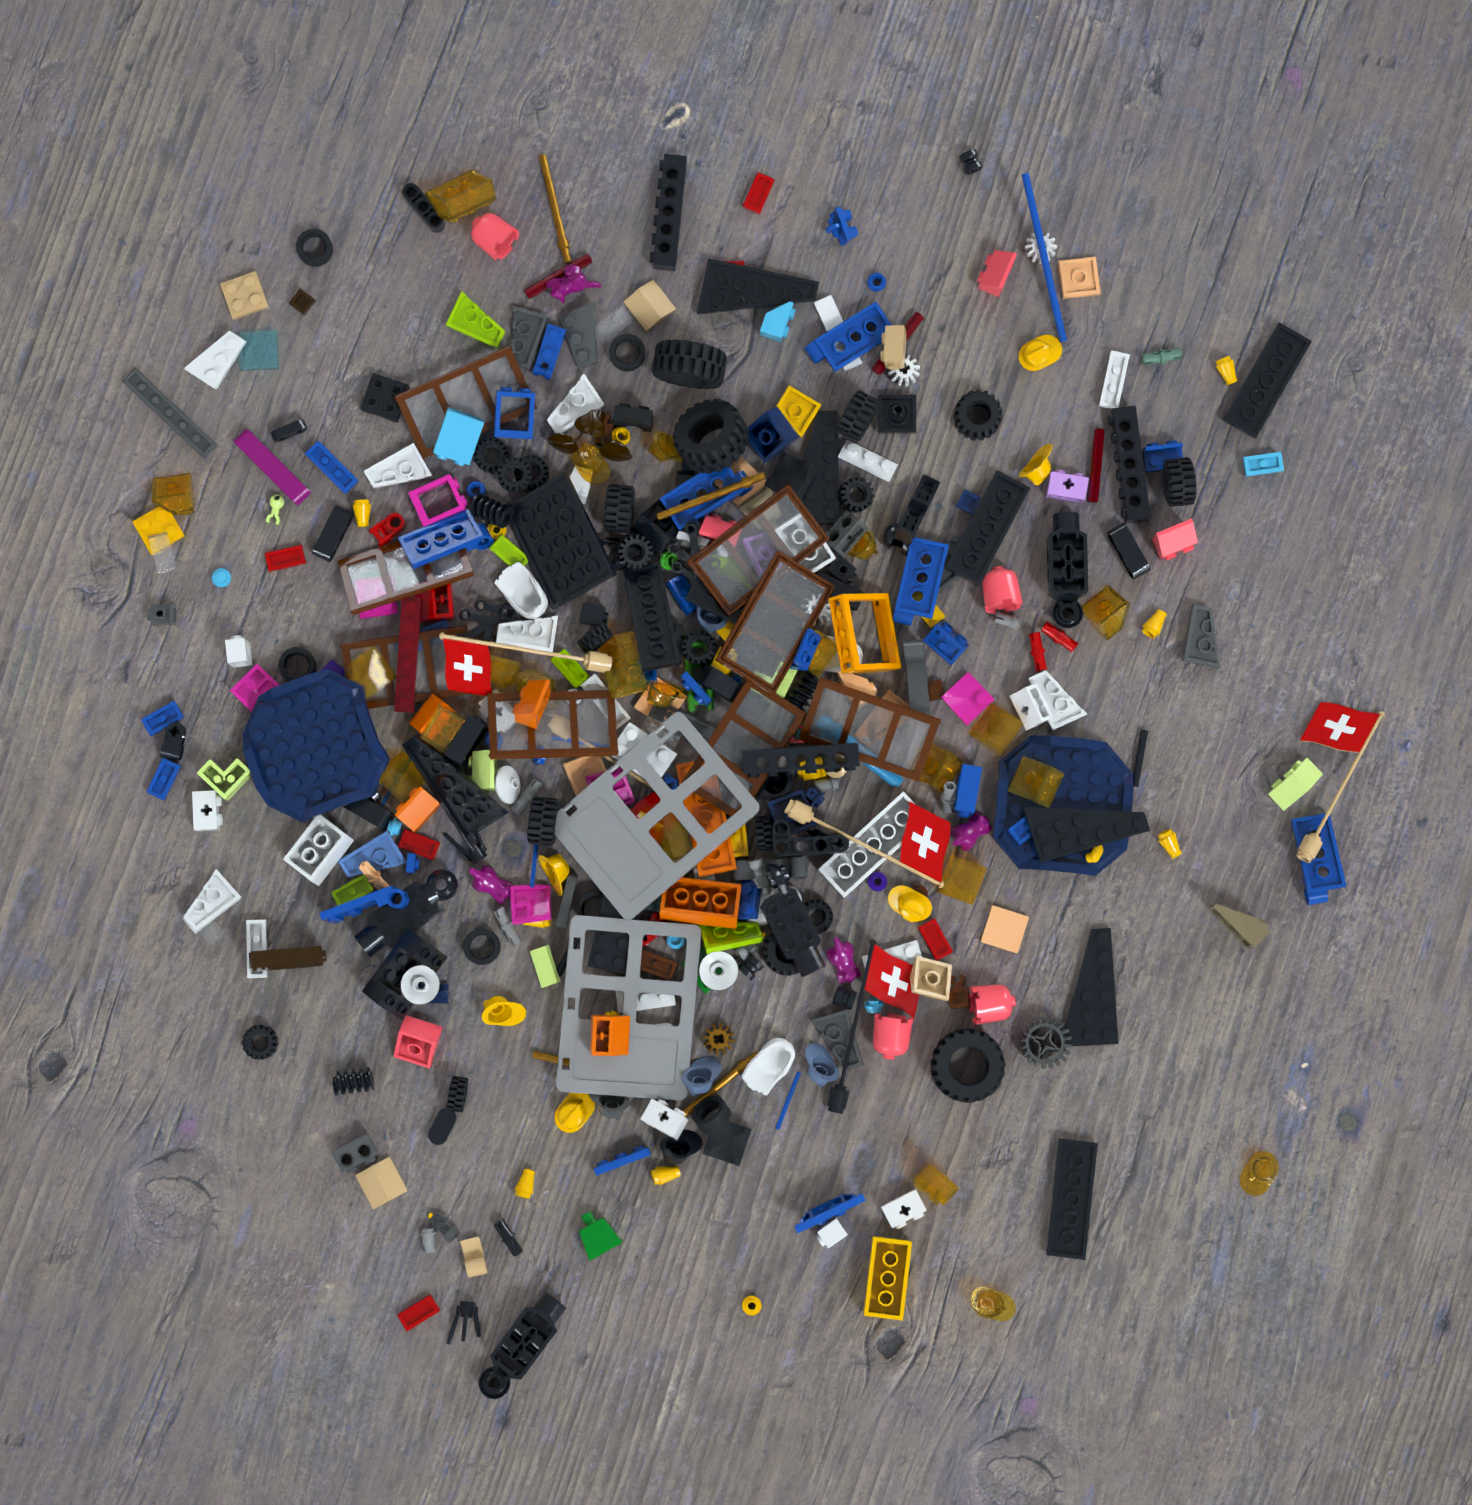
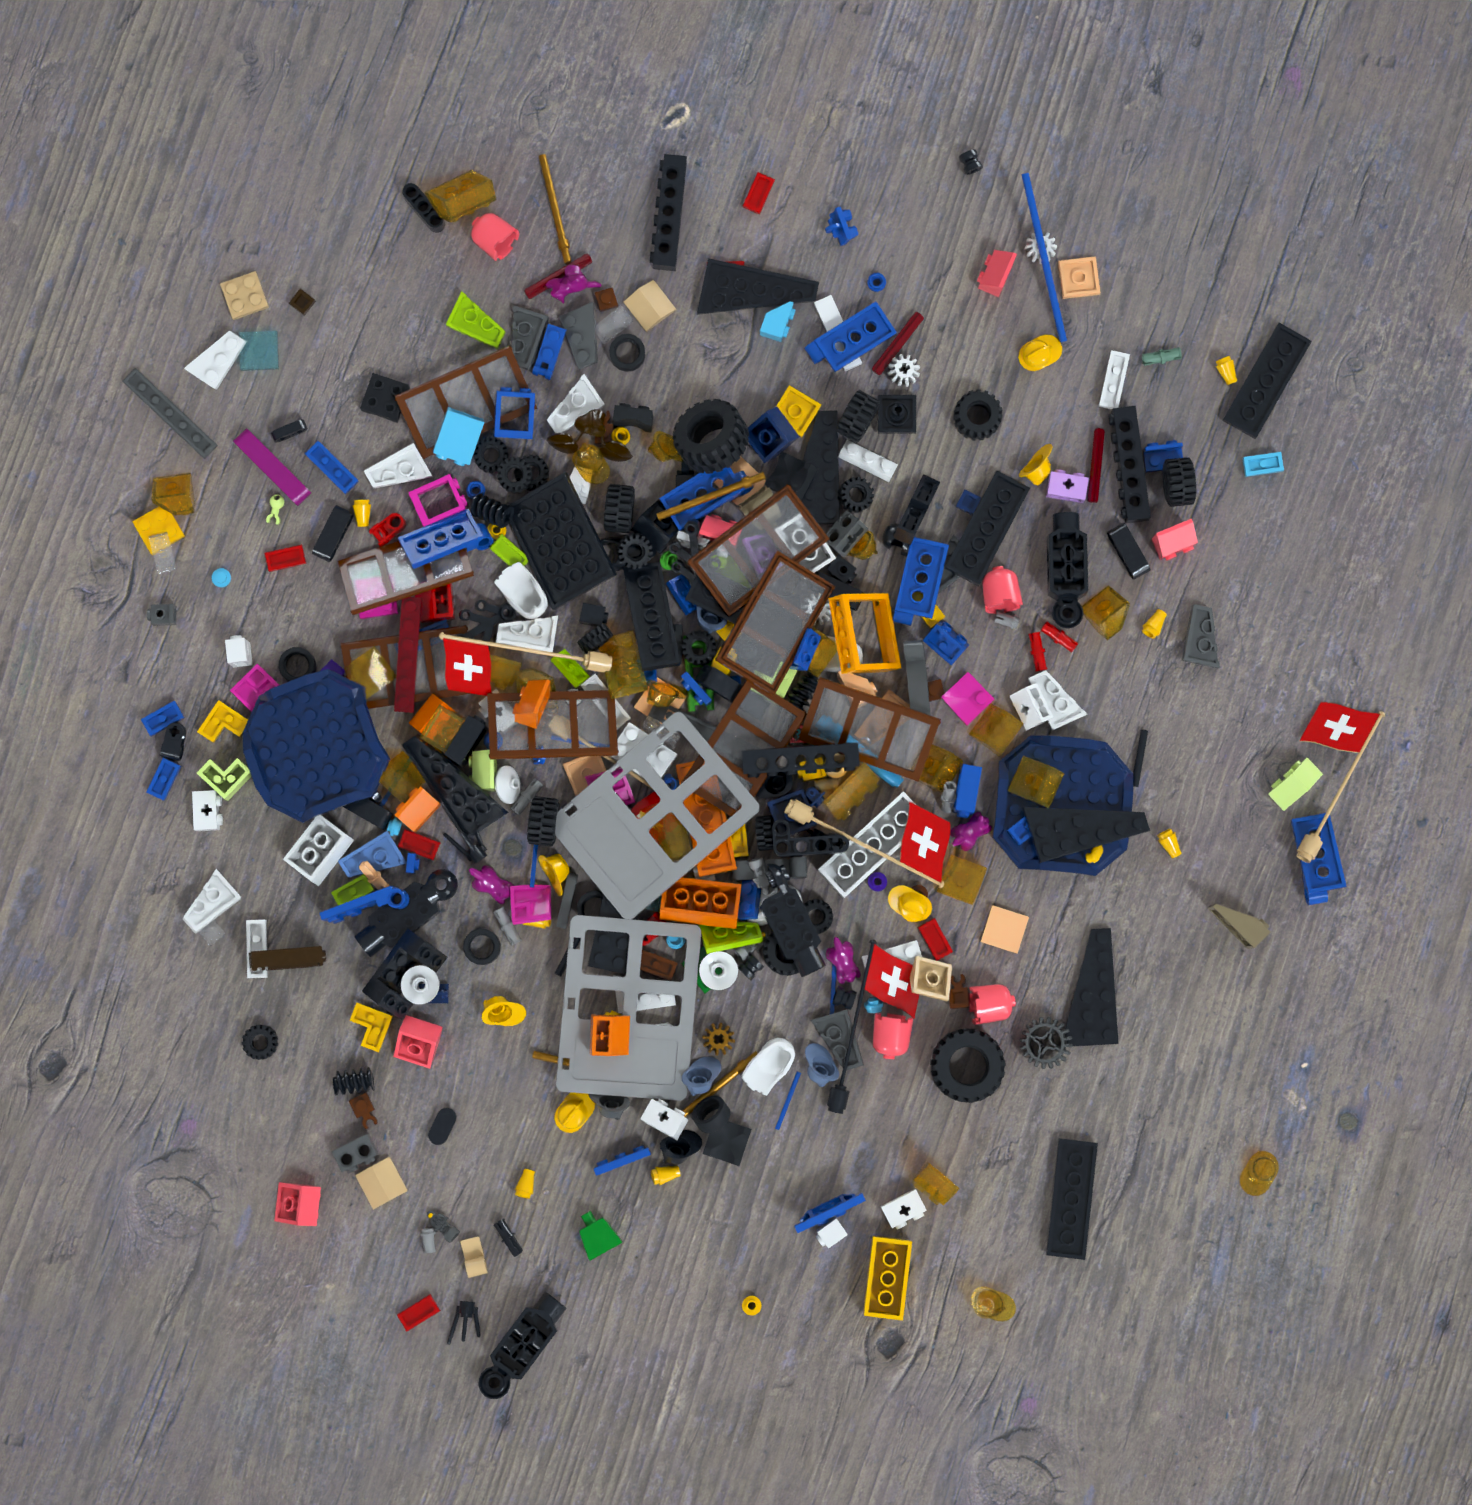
(220, 718): none -> yellow plate
(297, 1204): none -> coral slope
(316, 262): black tyre -> none
(362, 1107): none -> reddish brown plate
(376, 1023): none -> yellow plate
(457, 1094): black tyre -> none
(545, 966): yellowish green tile -> none
(606, 299): none -> reddish brown plate
(689, 364): black tyre -> none
(833, 987): none -> blue piece
(851, 792): none -> clear yellow slope
(894, 347): tan brick -> none

